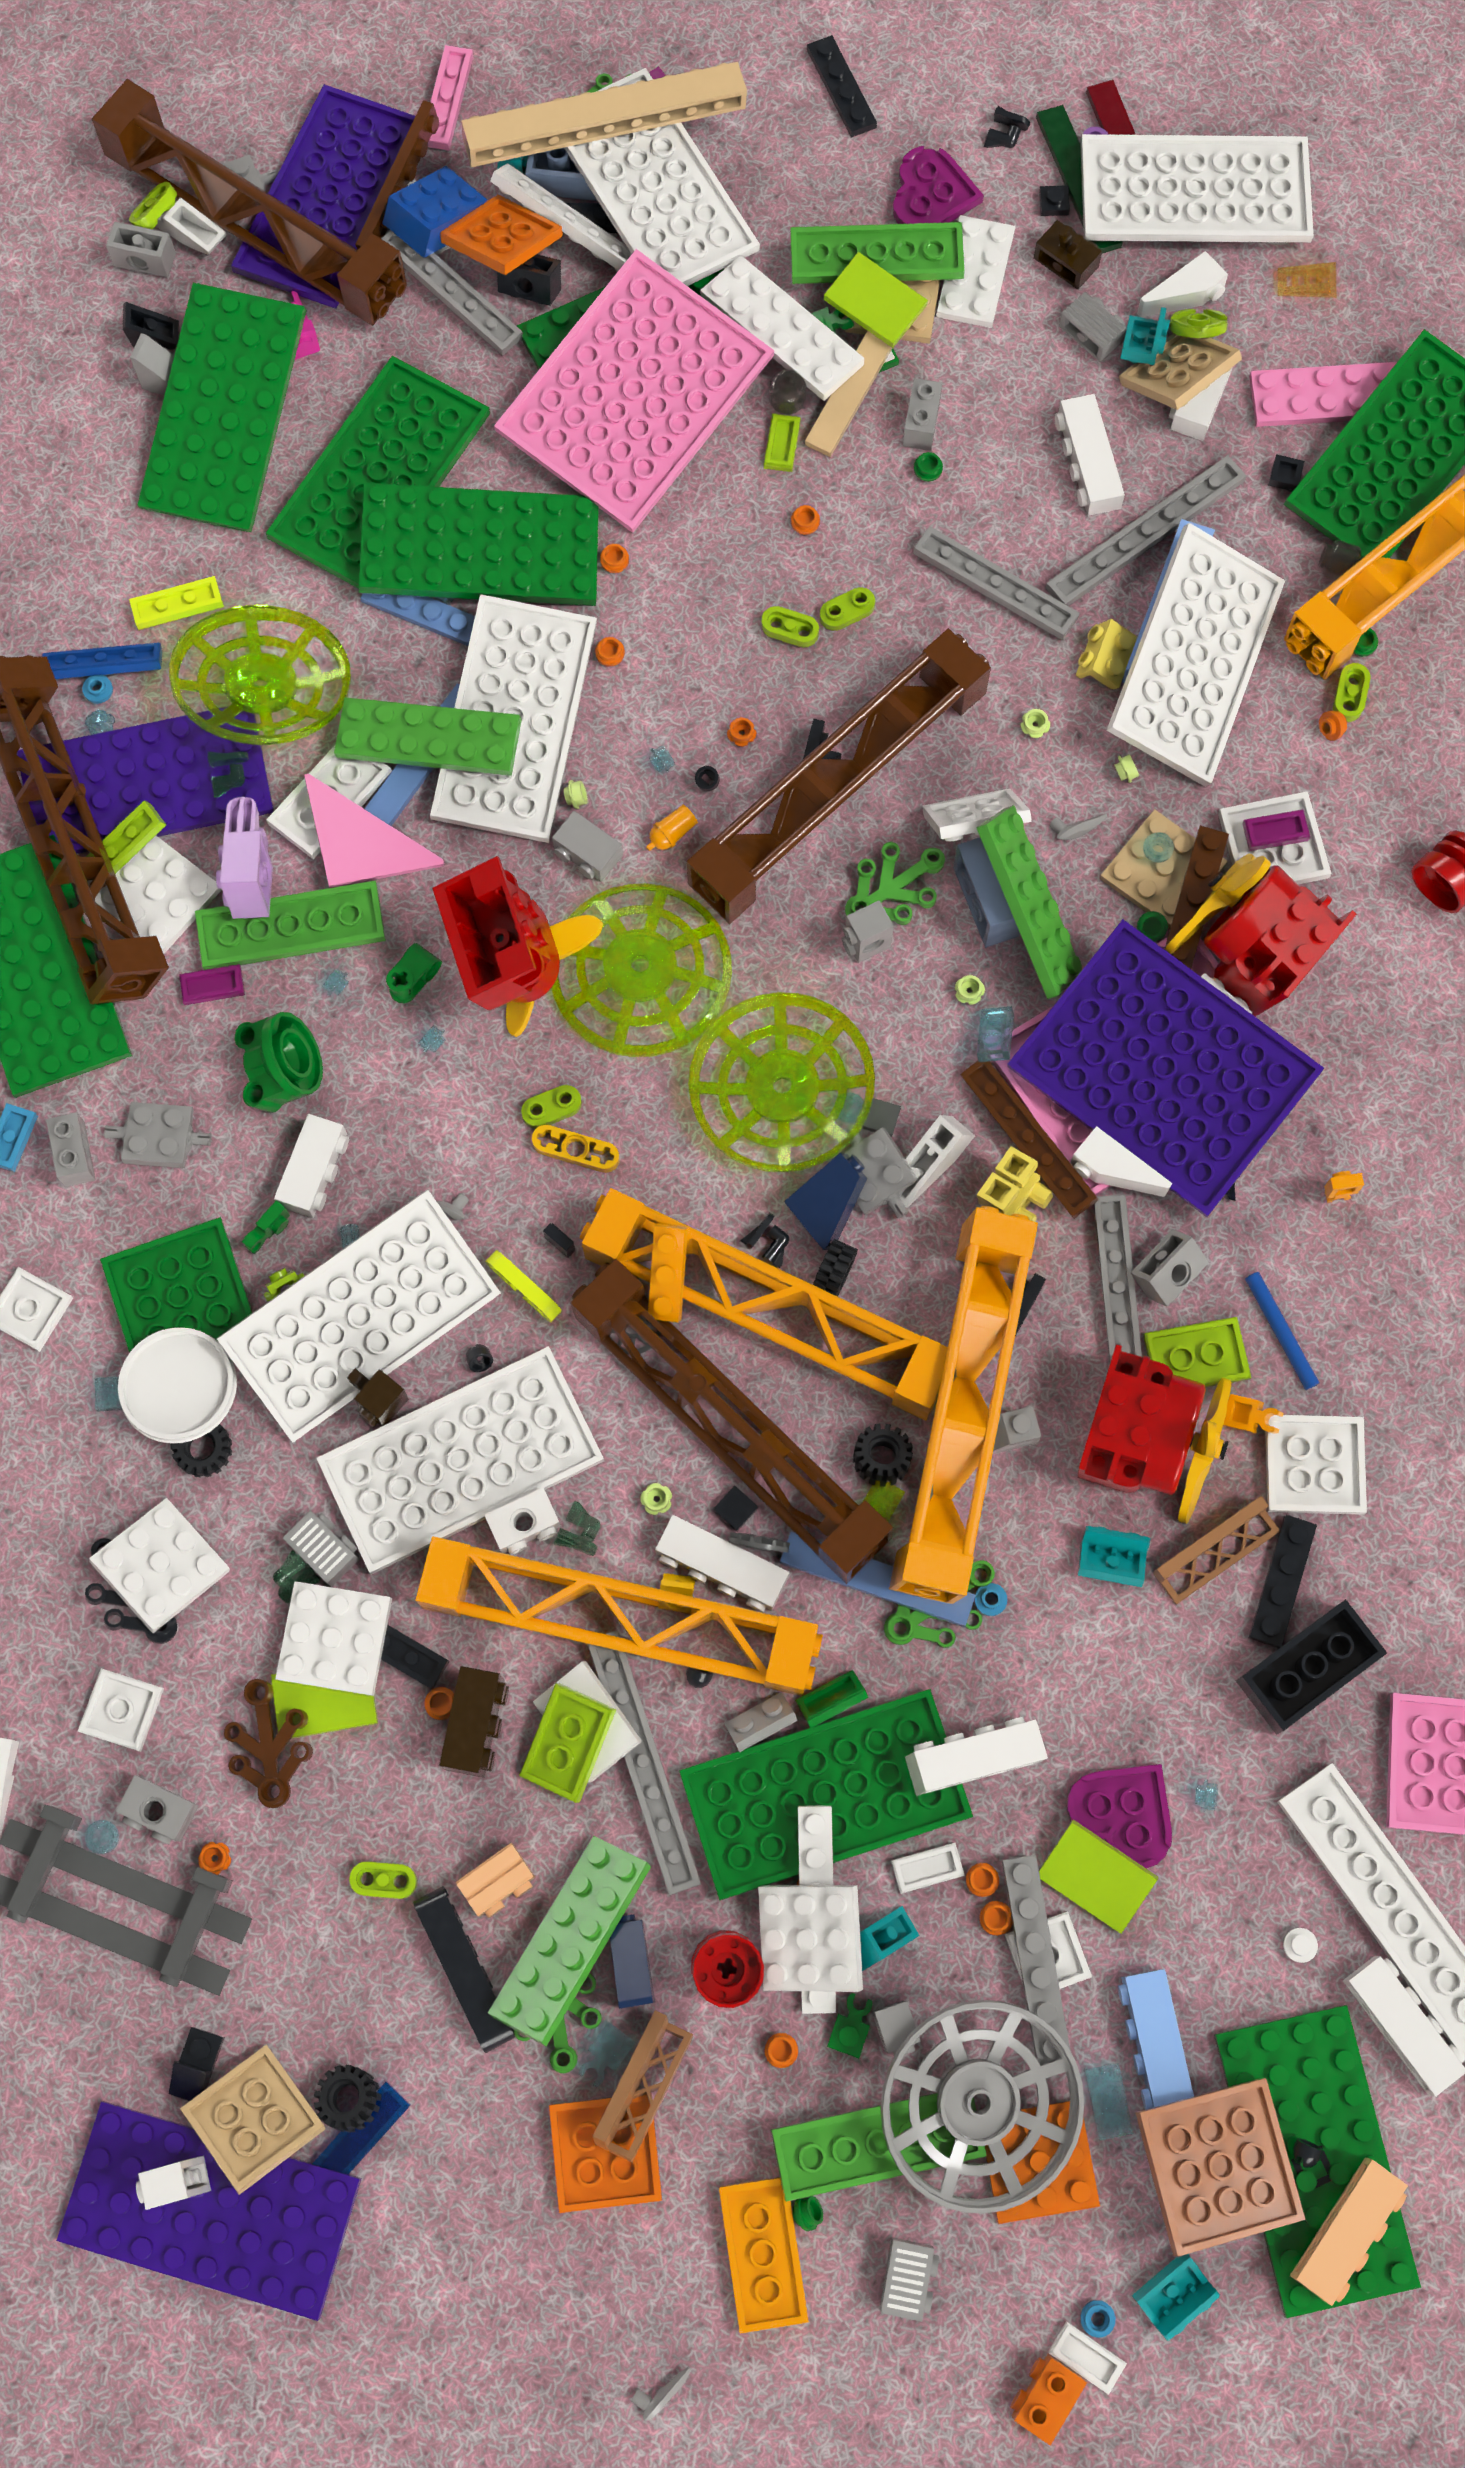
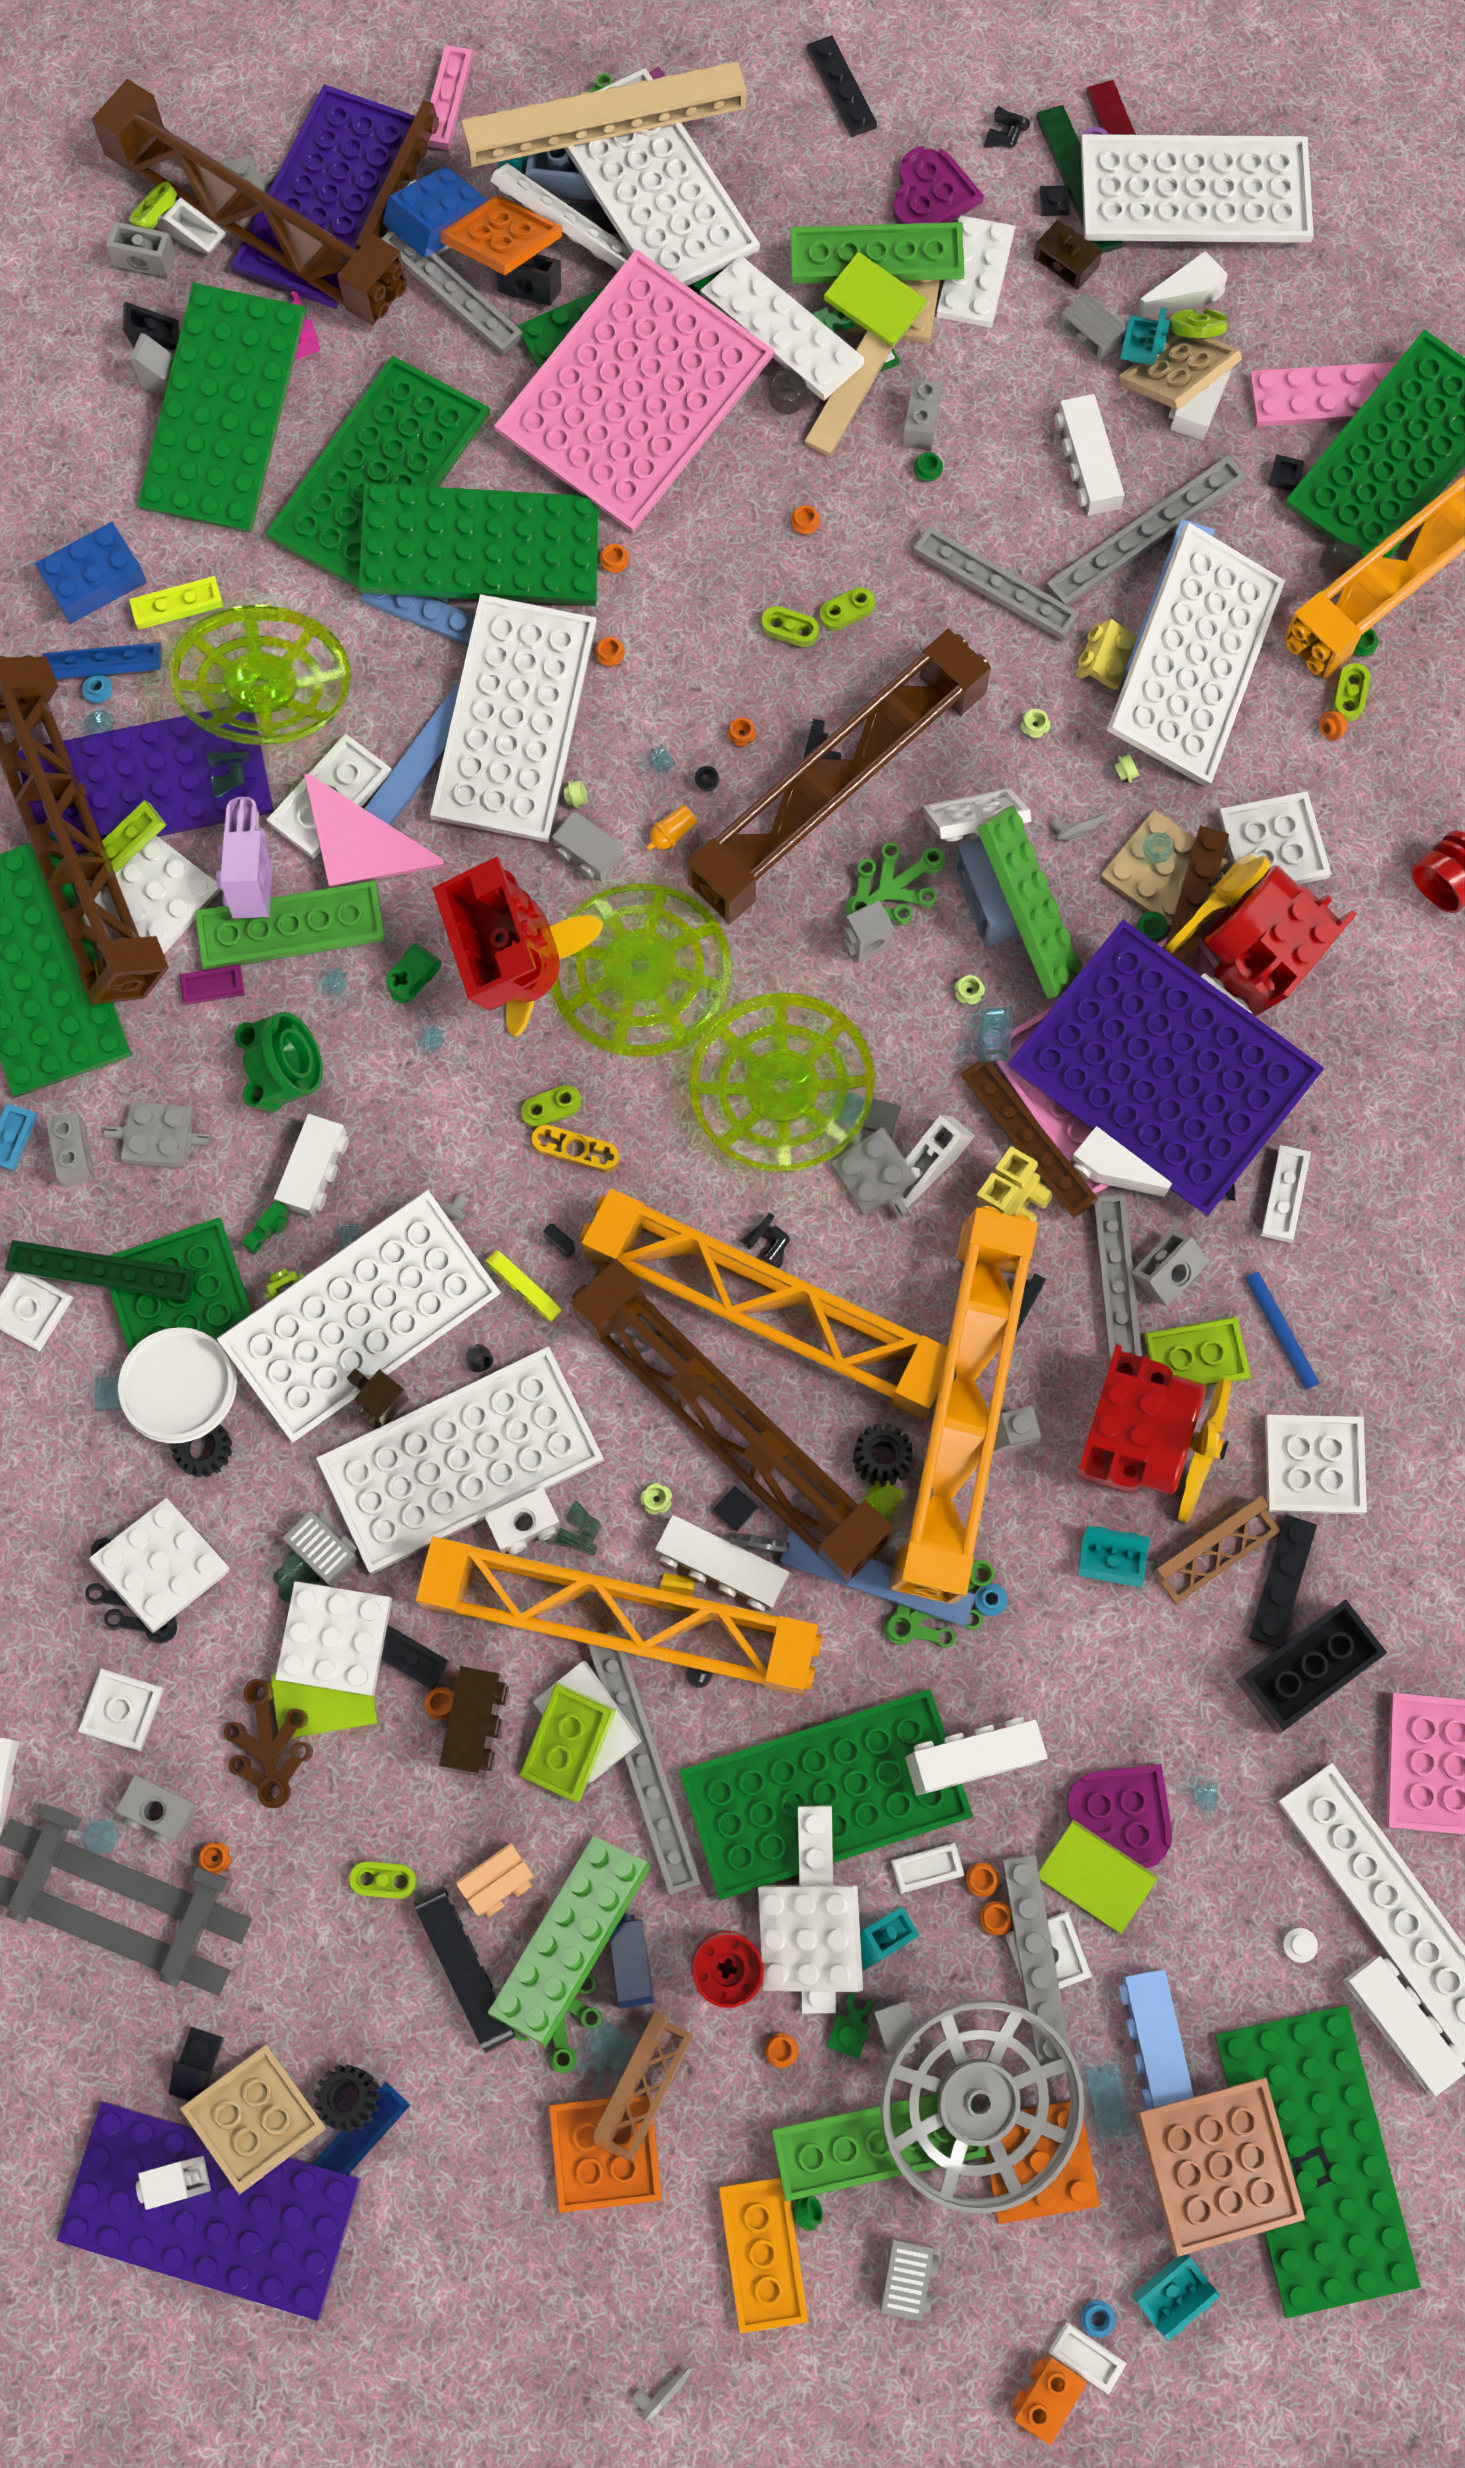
(91, 572): none -> blue brick
(100, 1271): none -> dark green tile
(428, 736): bright green plate -> none
(667, 1272): light orange plate -> none
(760, 1721): light grey plate -> none
(782, 442): lime tile -> none
(829, 1198): dark blue slope -> none
(831, 1699): green tile -> none
(835, 1267): black tyre -> none
(1247, 1414): light orange plate -> none
(1276, 830): magenta tile -> none
(1285, 1194): none -> white plate
(1306, 2152): black hinge -> none
(1320, 289): clear yellow slope -> none
(1343, 1185): light orange plate -> none
(1349, 2231): light nougat brick -> none

